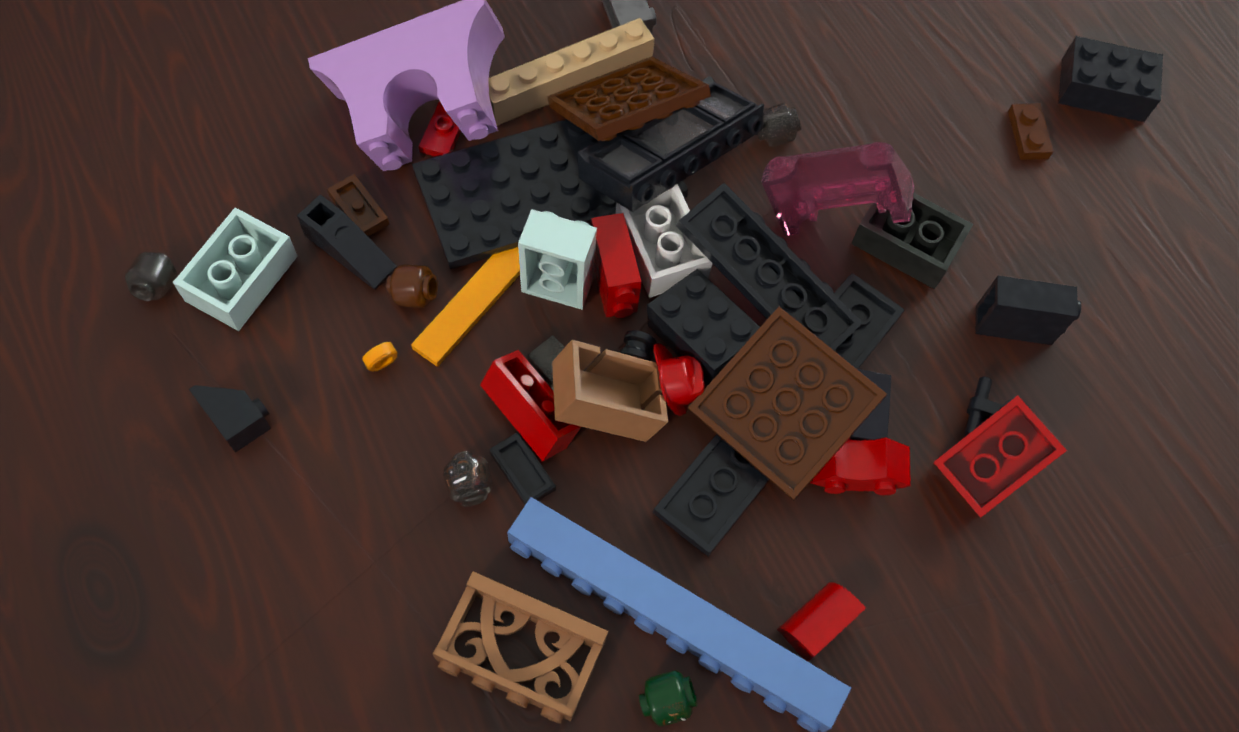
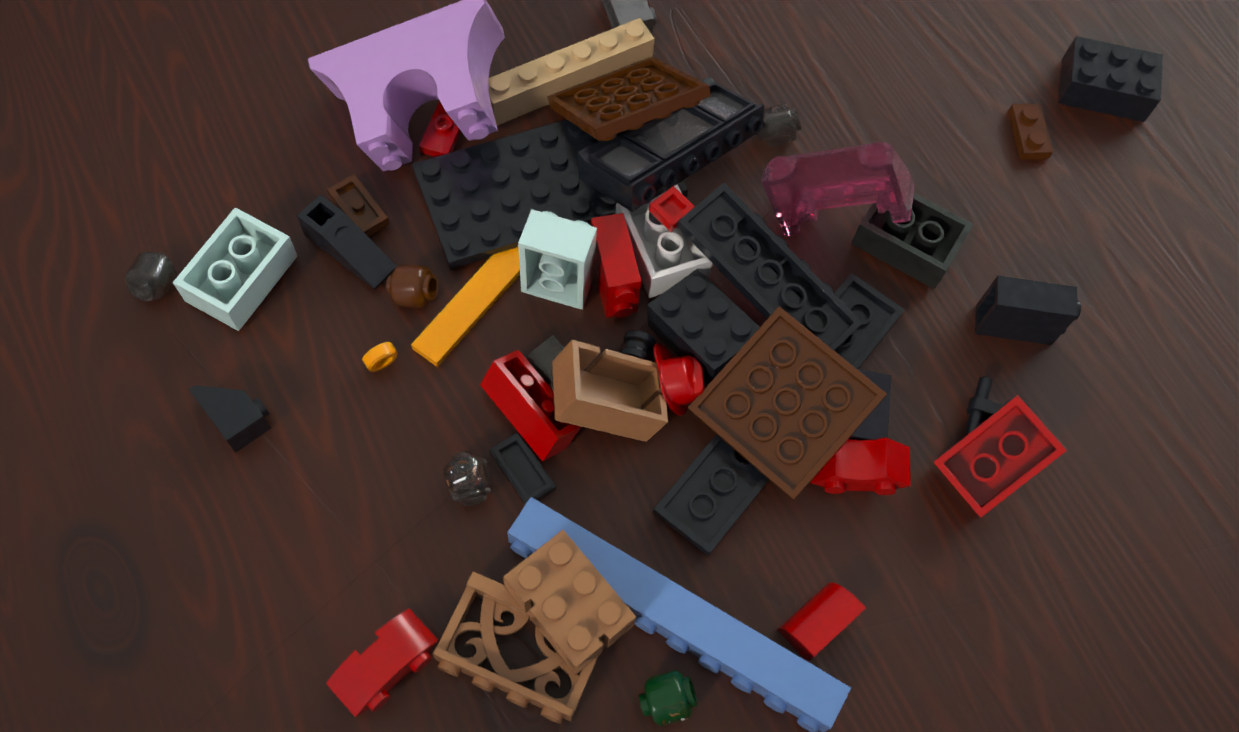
(367, 677): none -> red brick
(569, 600): none -> medium nougat piece
(670, 208): none -> red plate

